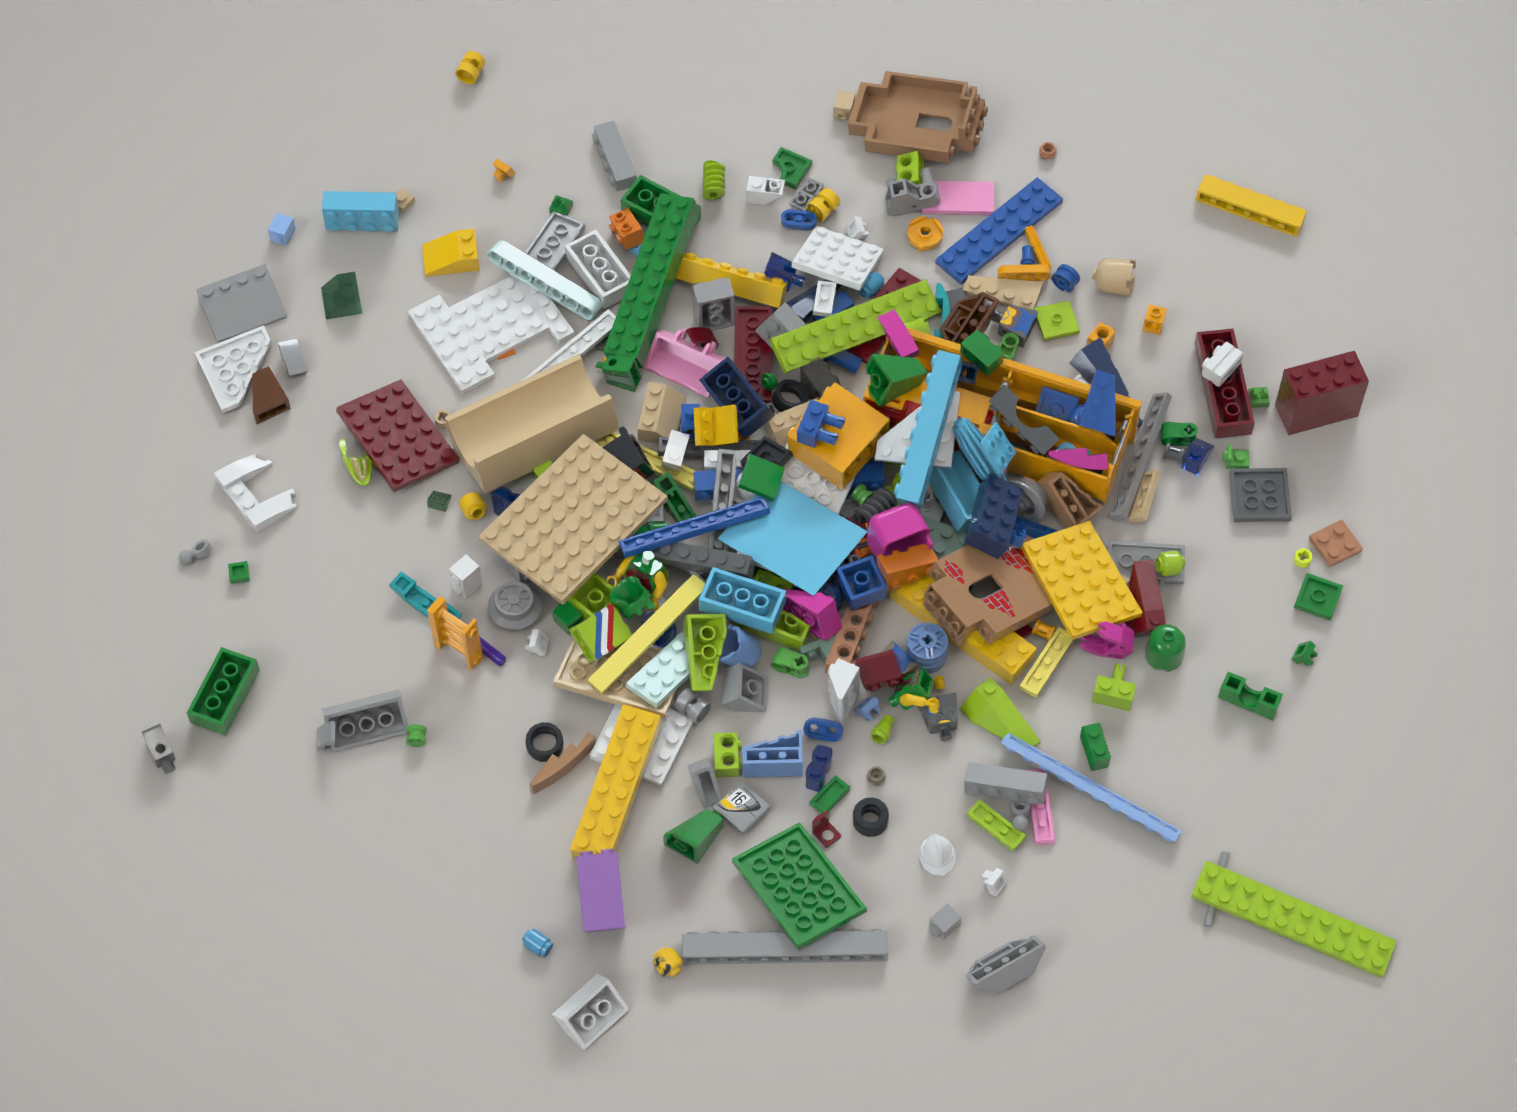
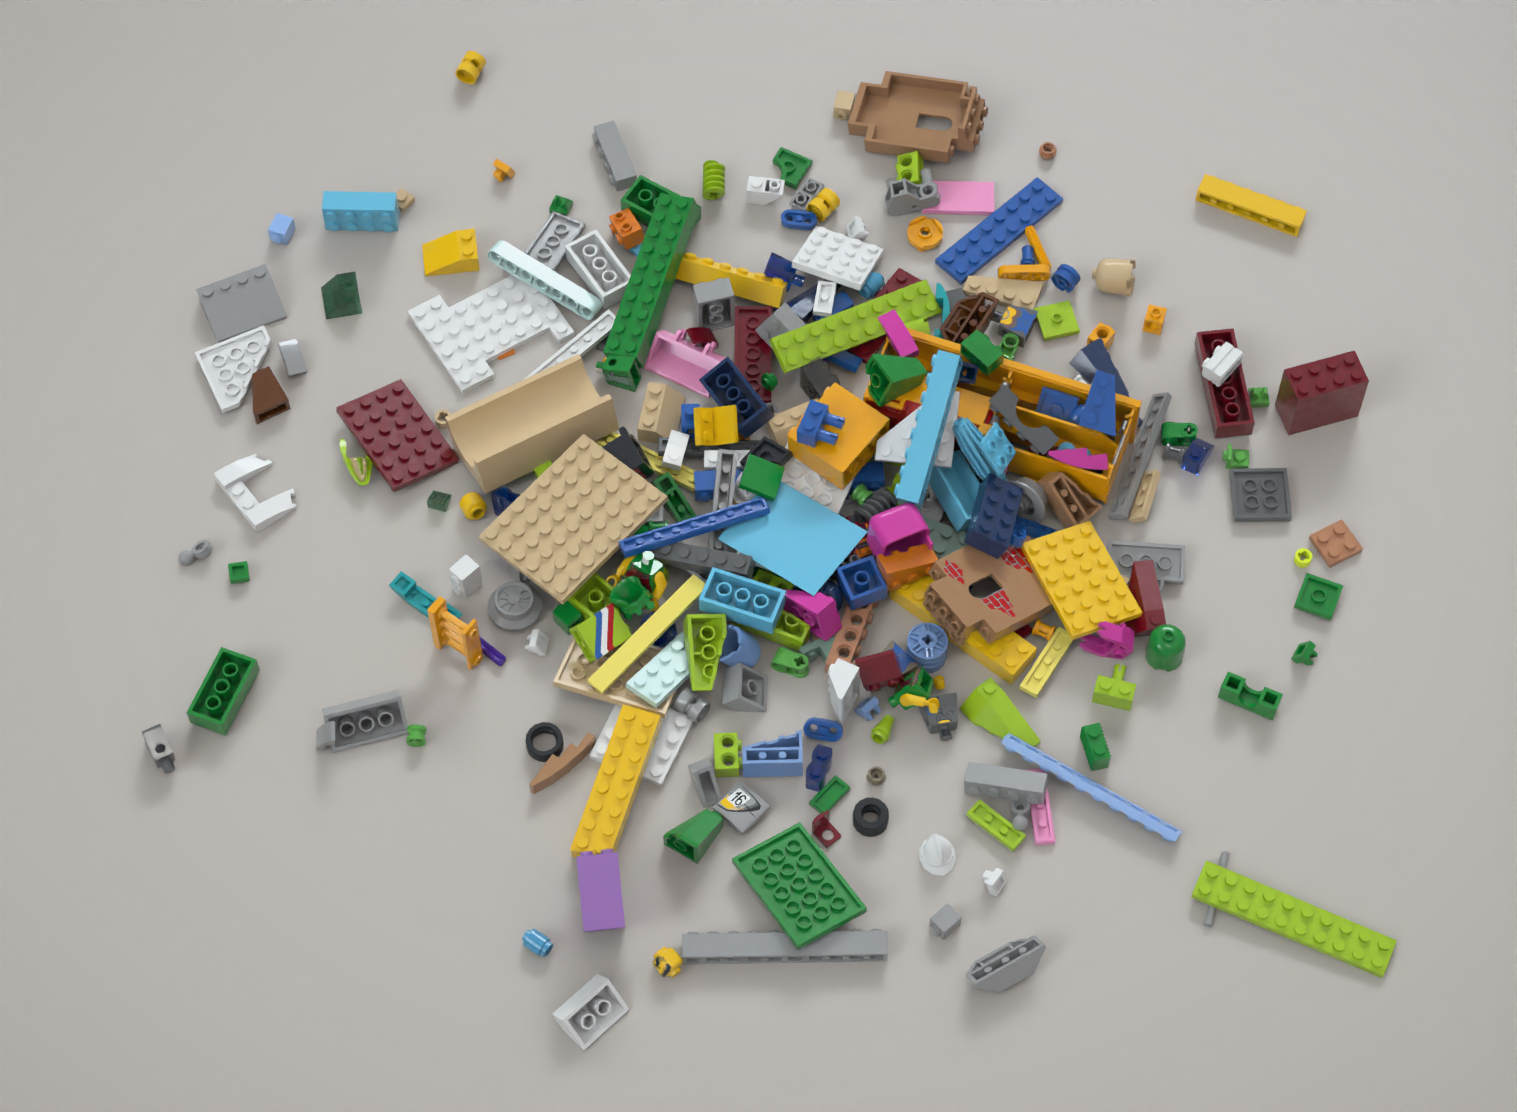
(789, 386): black tyre -> none
(1169, 563): lime head -> none

